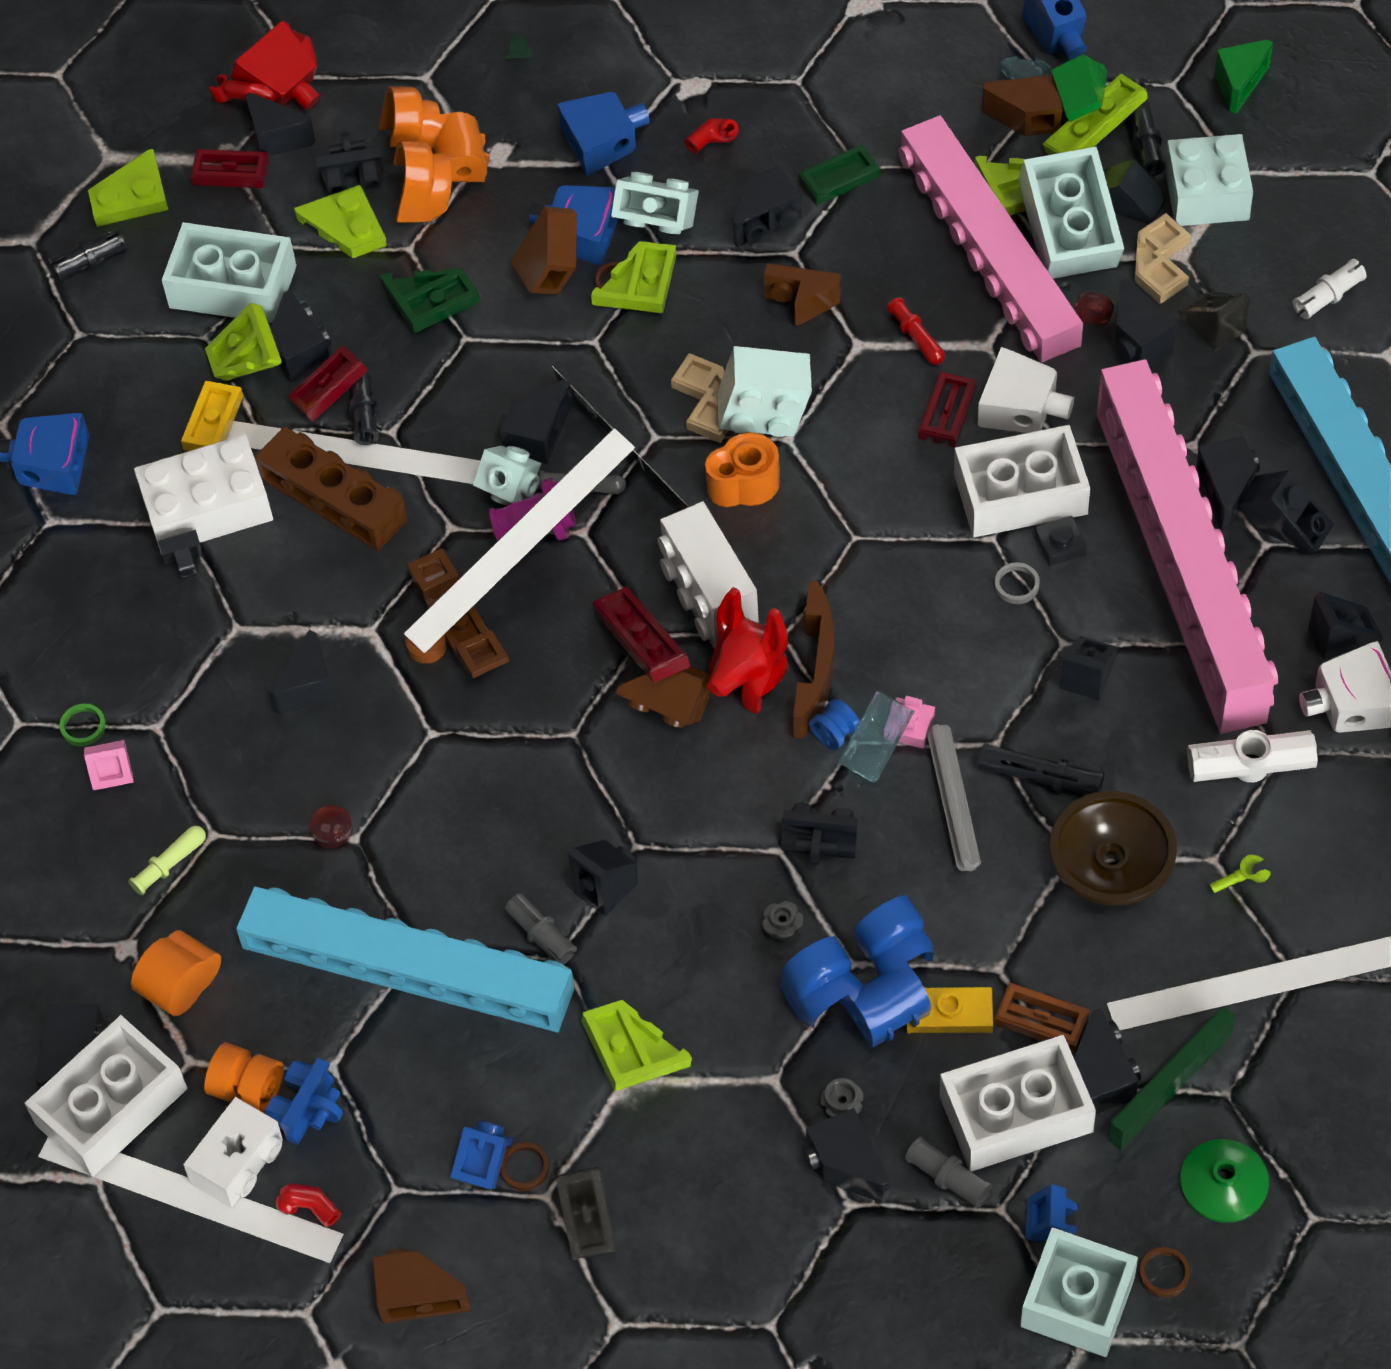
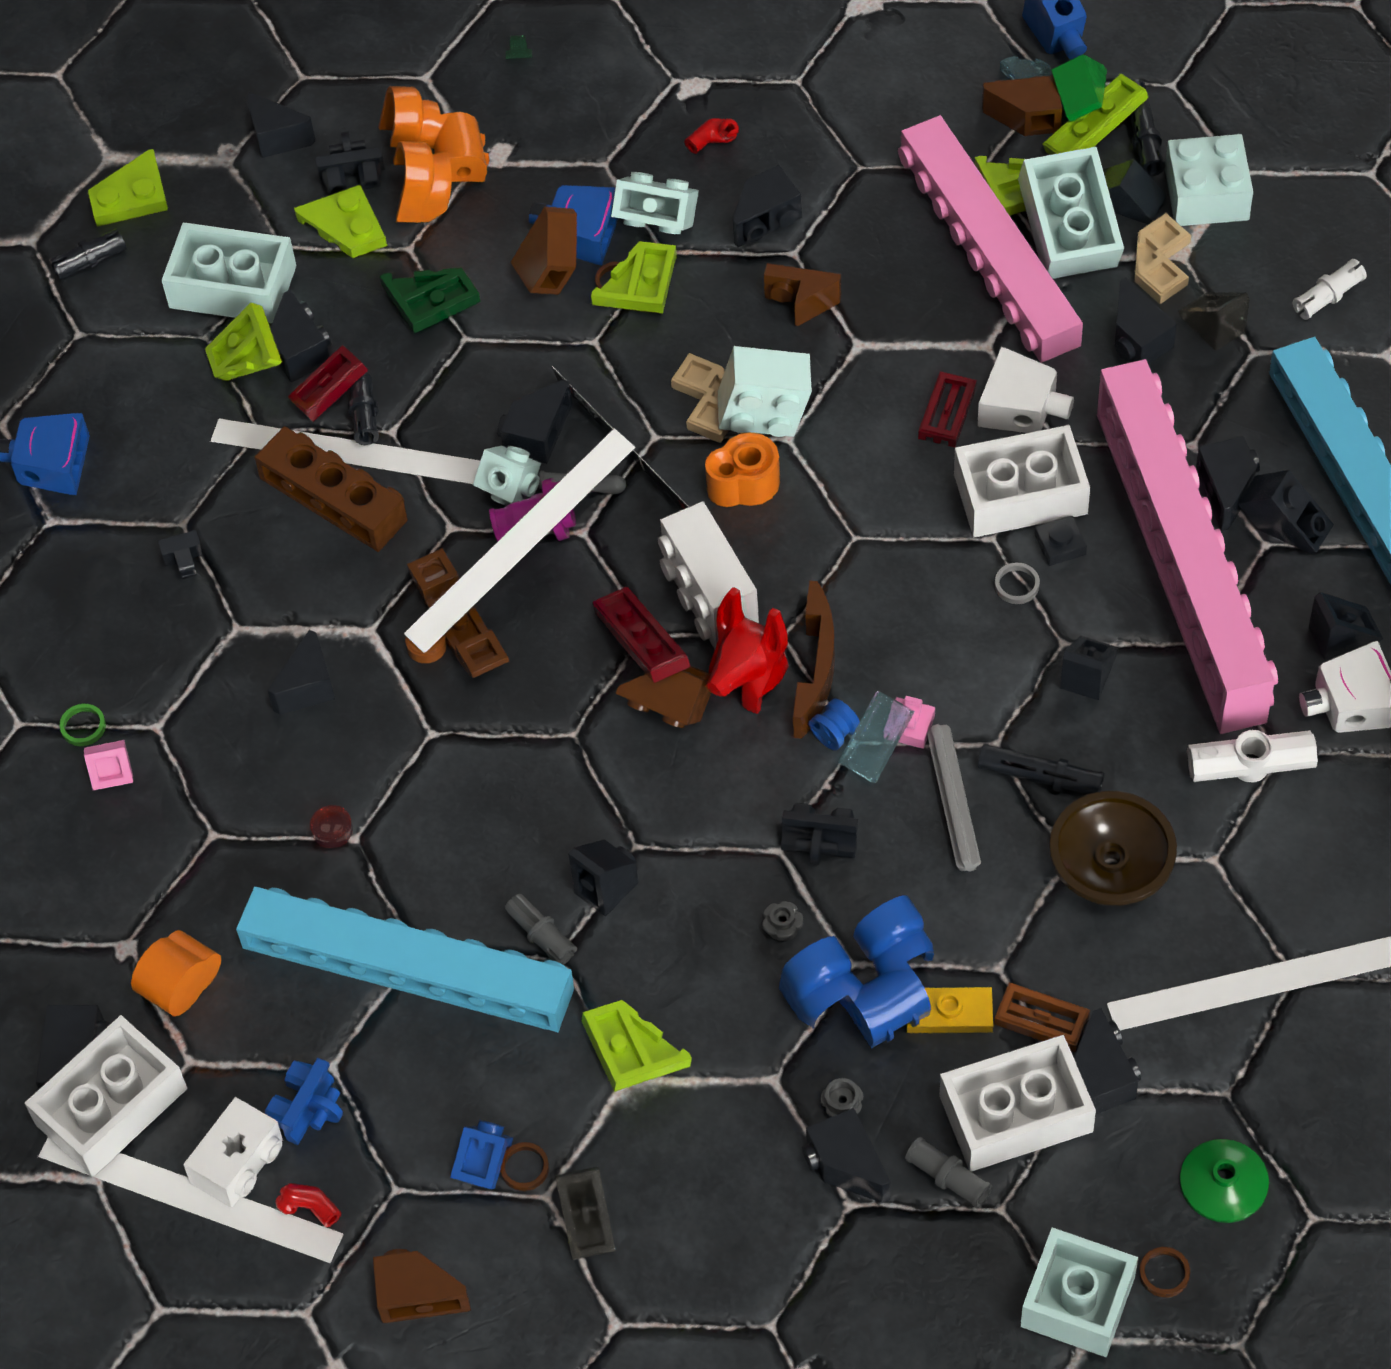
(159, 867): yellowish green piece -> none
(205, 491): white brick -> none
(212, 415): yellow plate -> none
(229, 173): dark red tile -> none
(239, 1075): orange wheel -> none
(273, 68): red torso -> none
(600, 129): blue torso -> none
(839, 174): dark green tile -> none
(912, 325): red piece -> none
(1048, 1210): blue tile -> none
(1094, 308): clear red tile -> none
(1171, 1077): dark green tile -> none
(1240, 70): green slope -> none
(1242, 874): lime hand -> none

